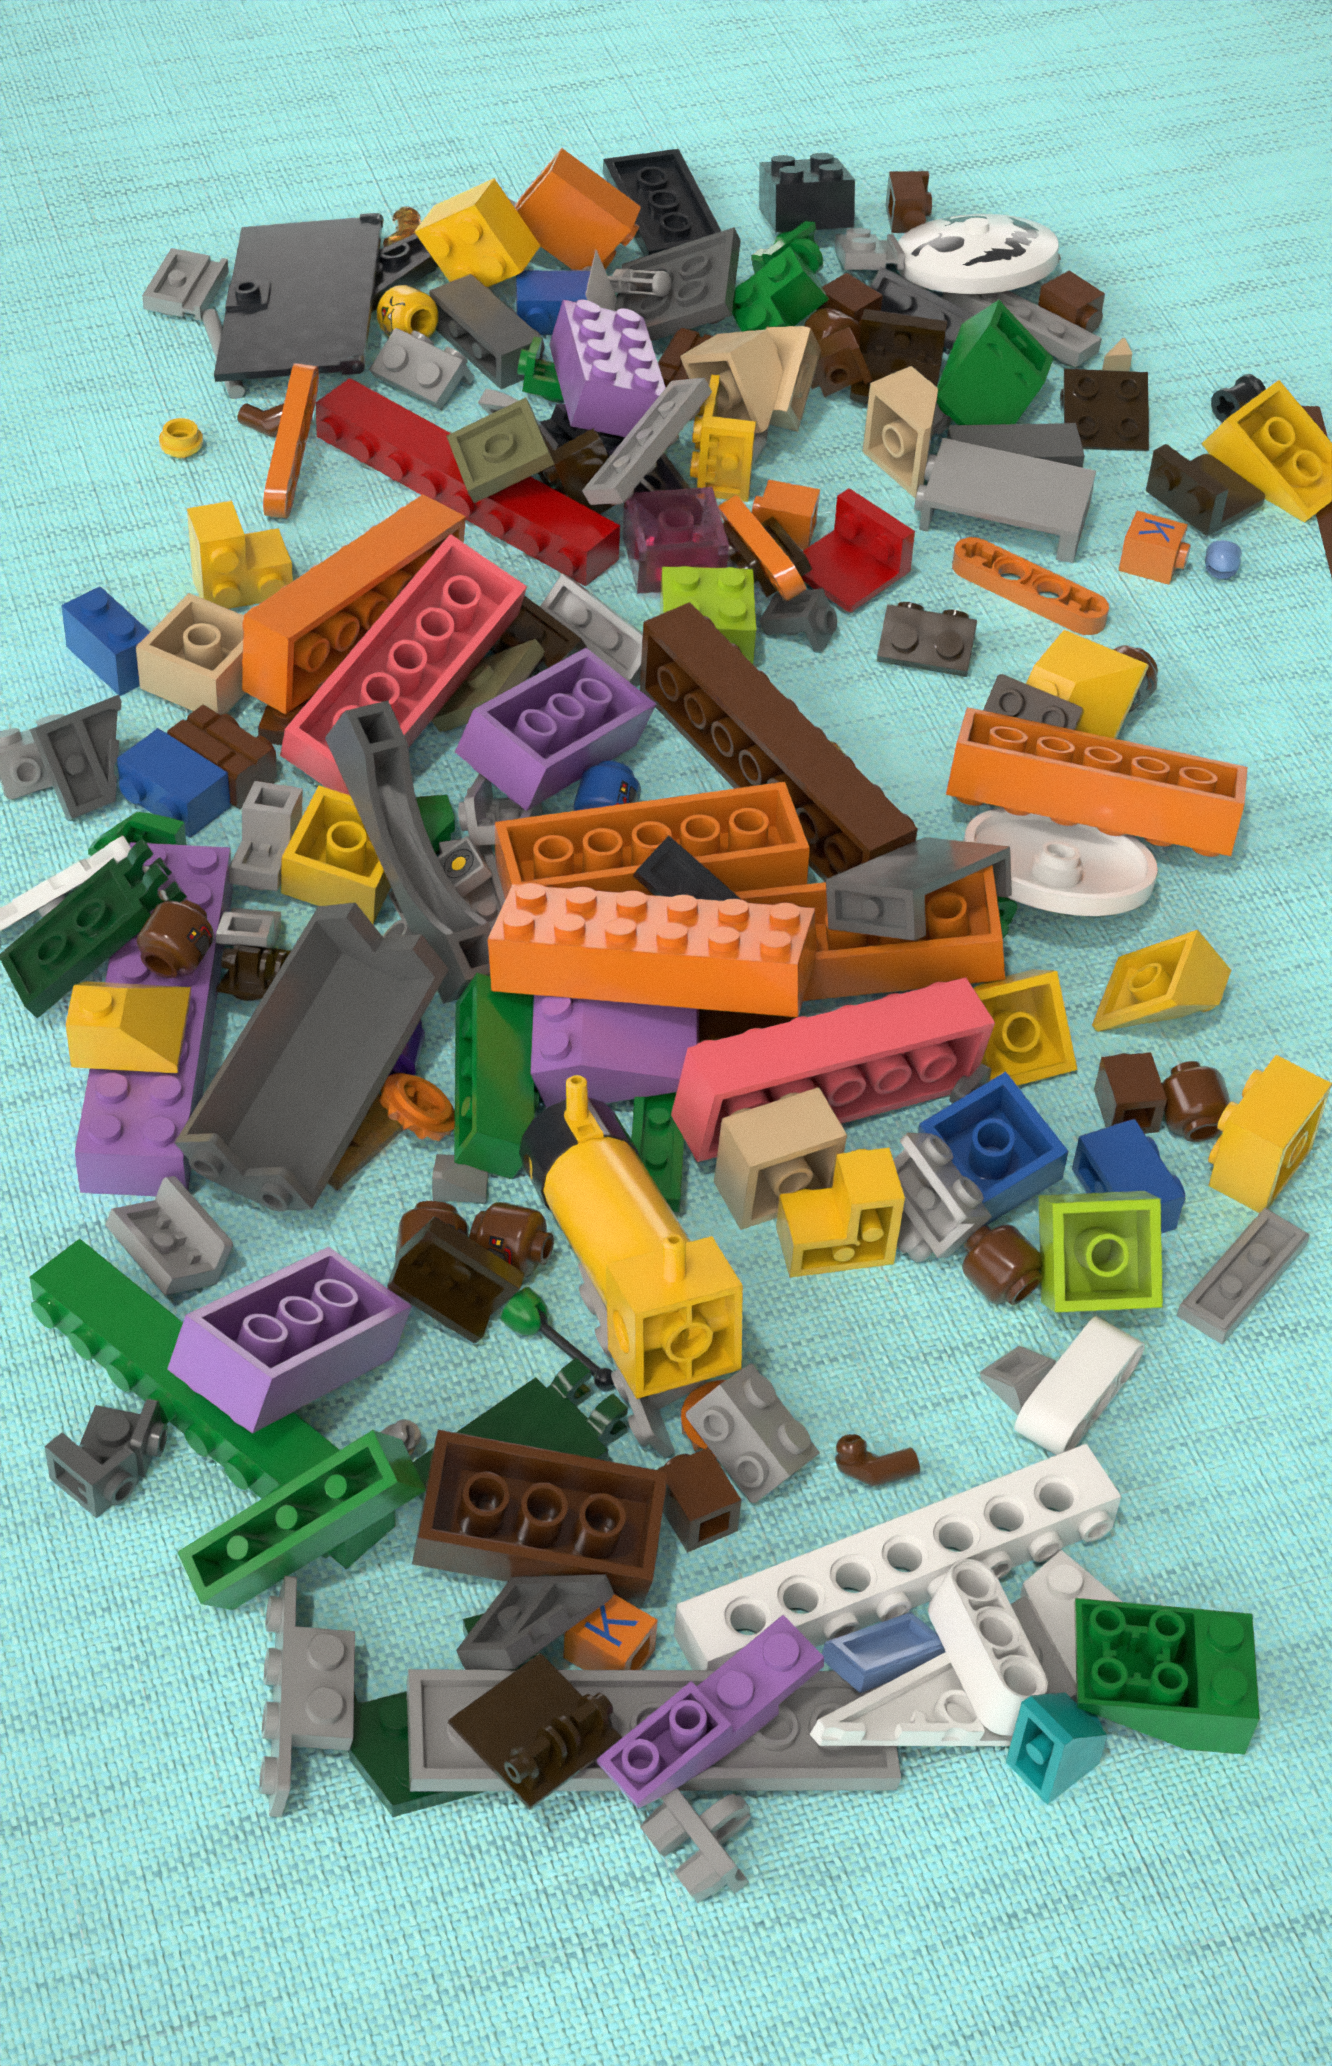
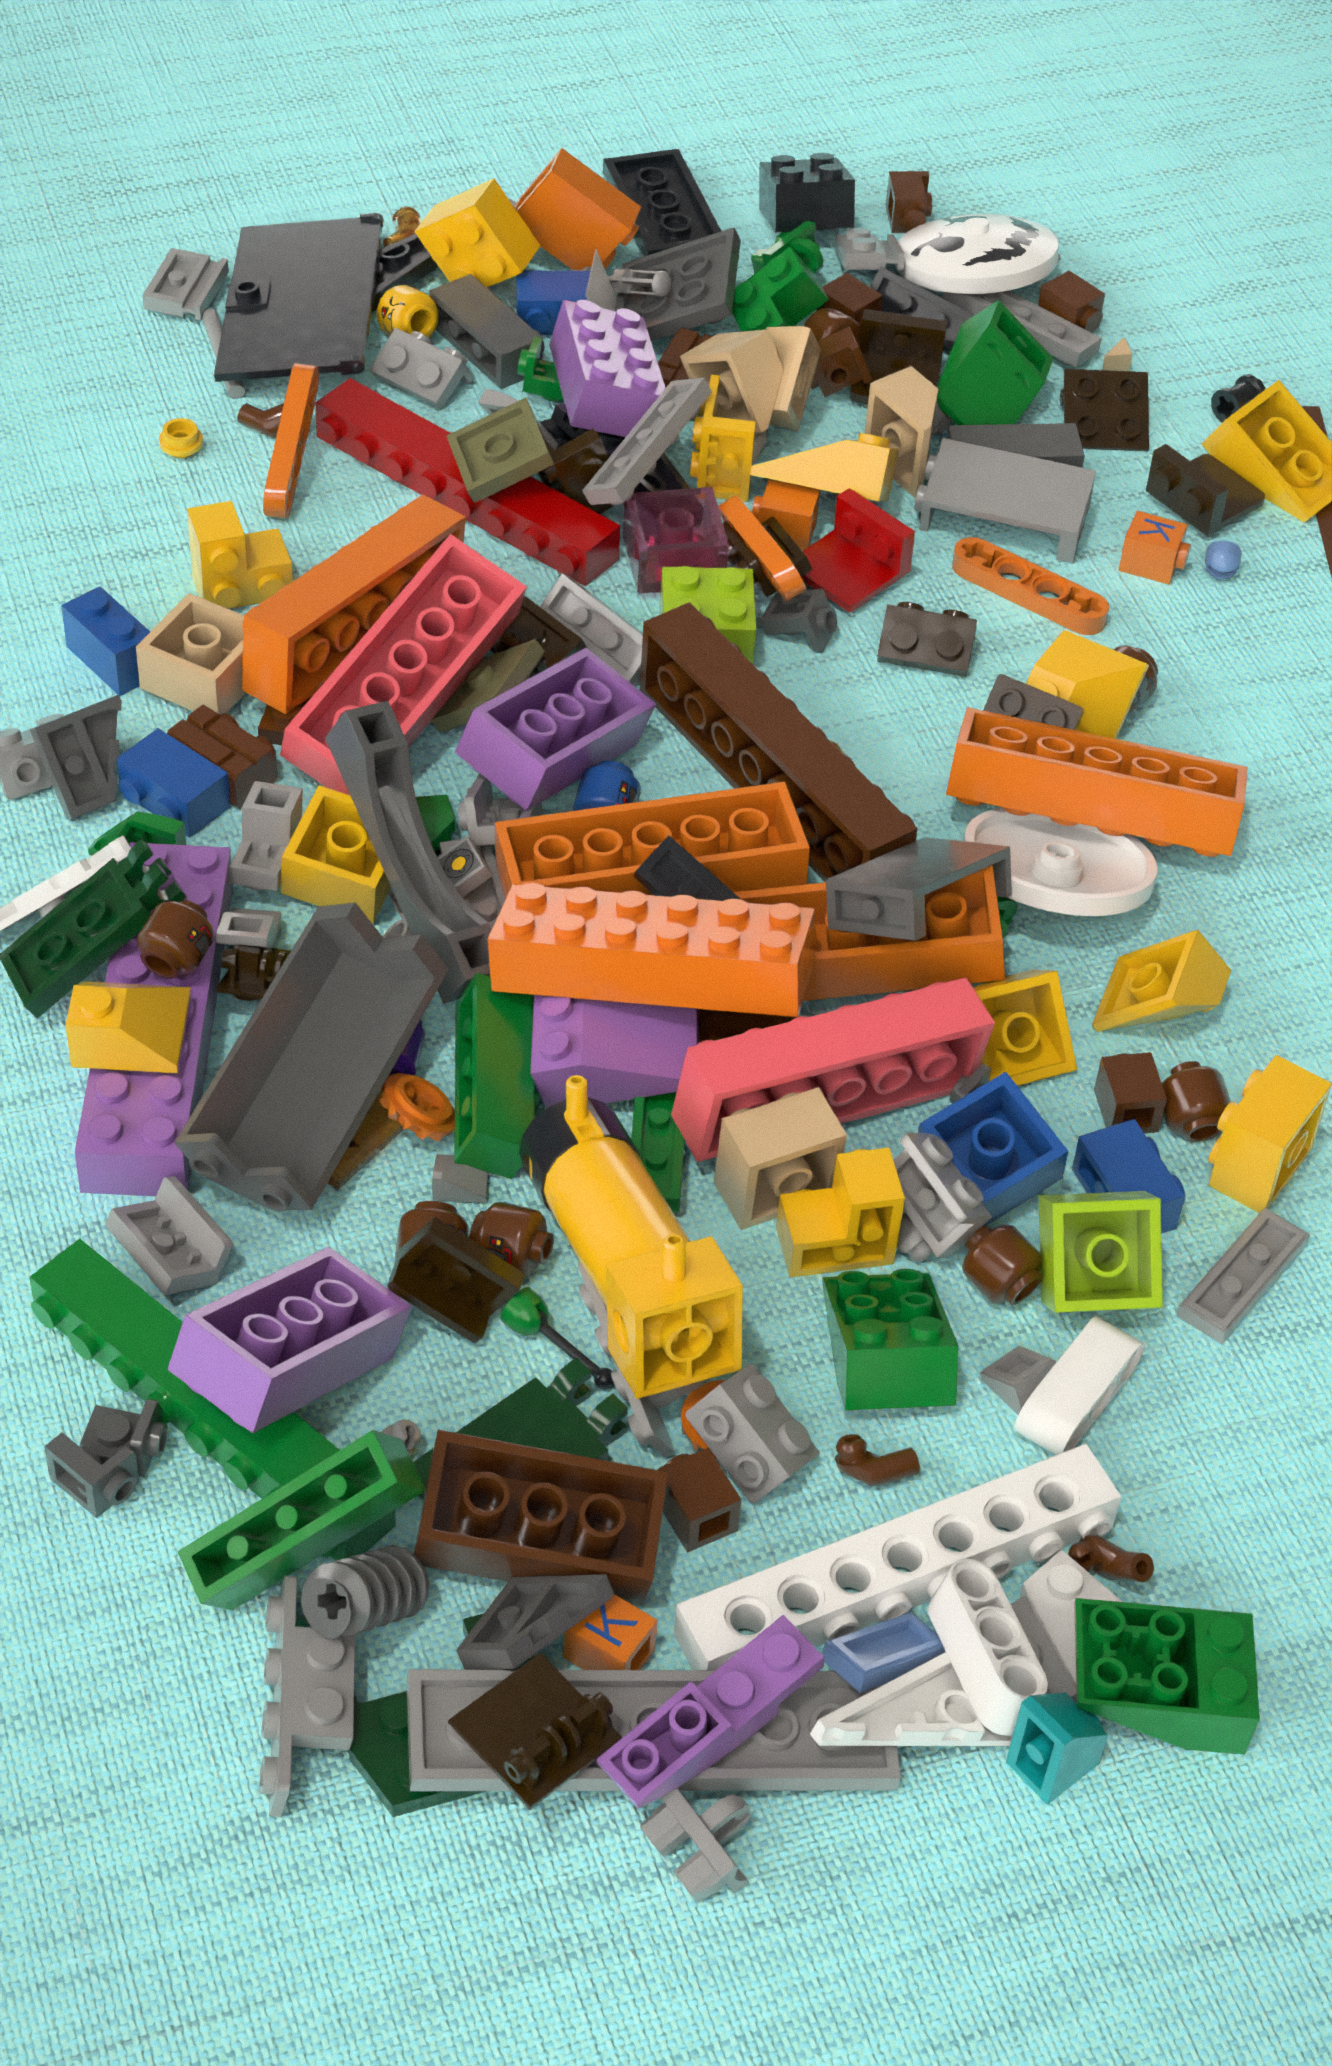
(364, 1592): none -> dark grey piece
(858, 464): none -> yellow slope
(890, 1340): none -> green slope
(1111, 1560): none -> reddish brown arm

